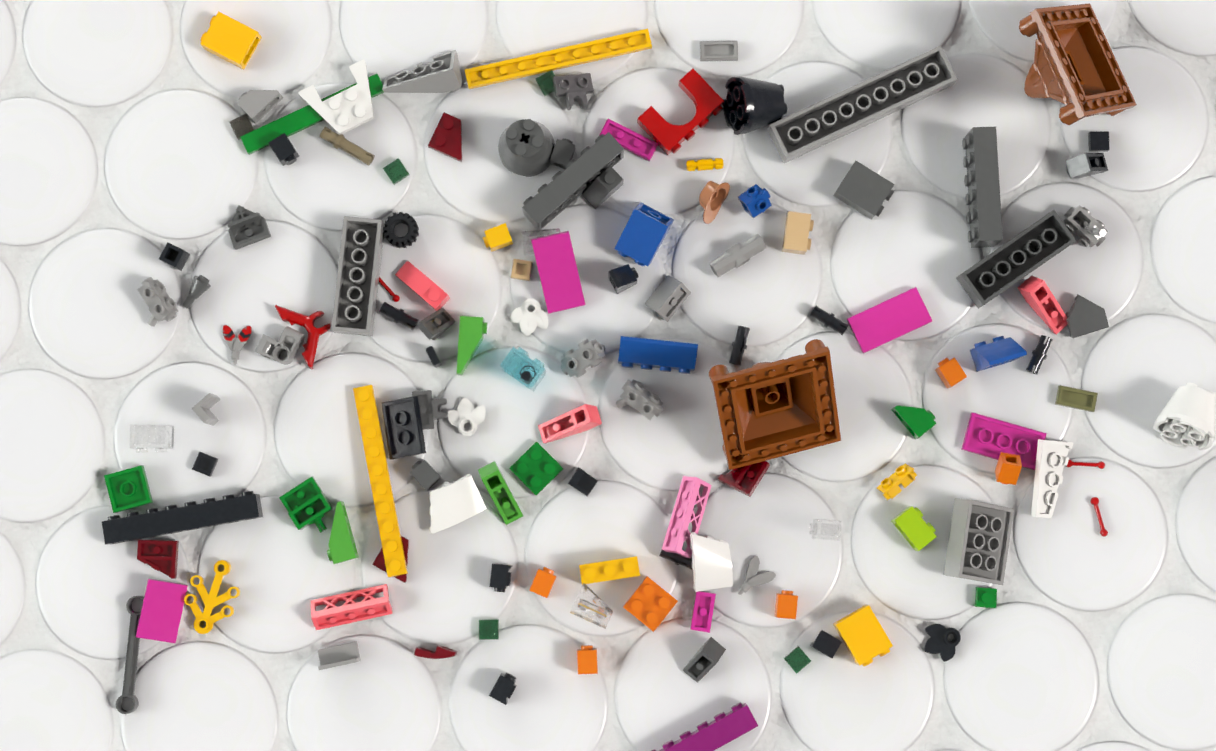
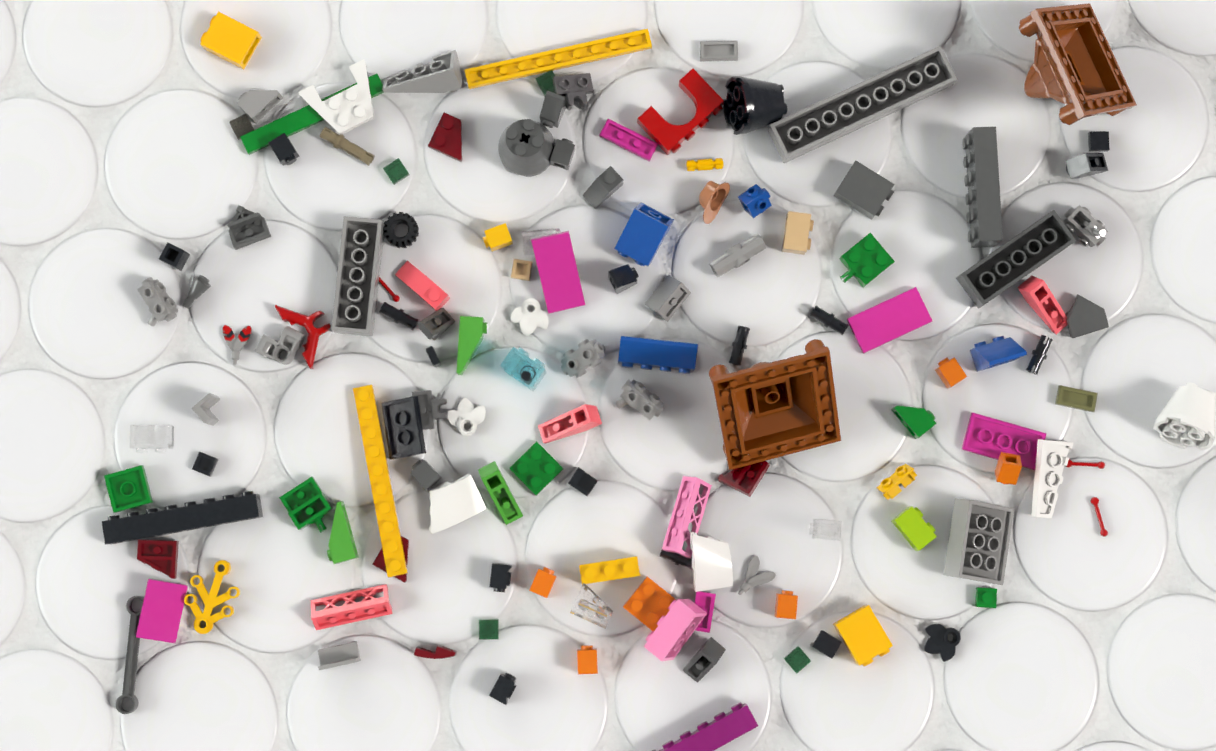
(552, 109): none -> dark grey slope
(572, 181): dark grey brick -> none
(674, 629): none -> bright pink brick
(865, 260): none -> green plate

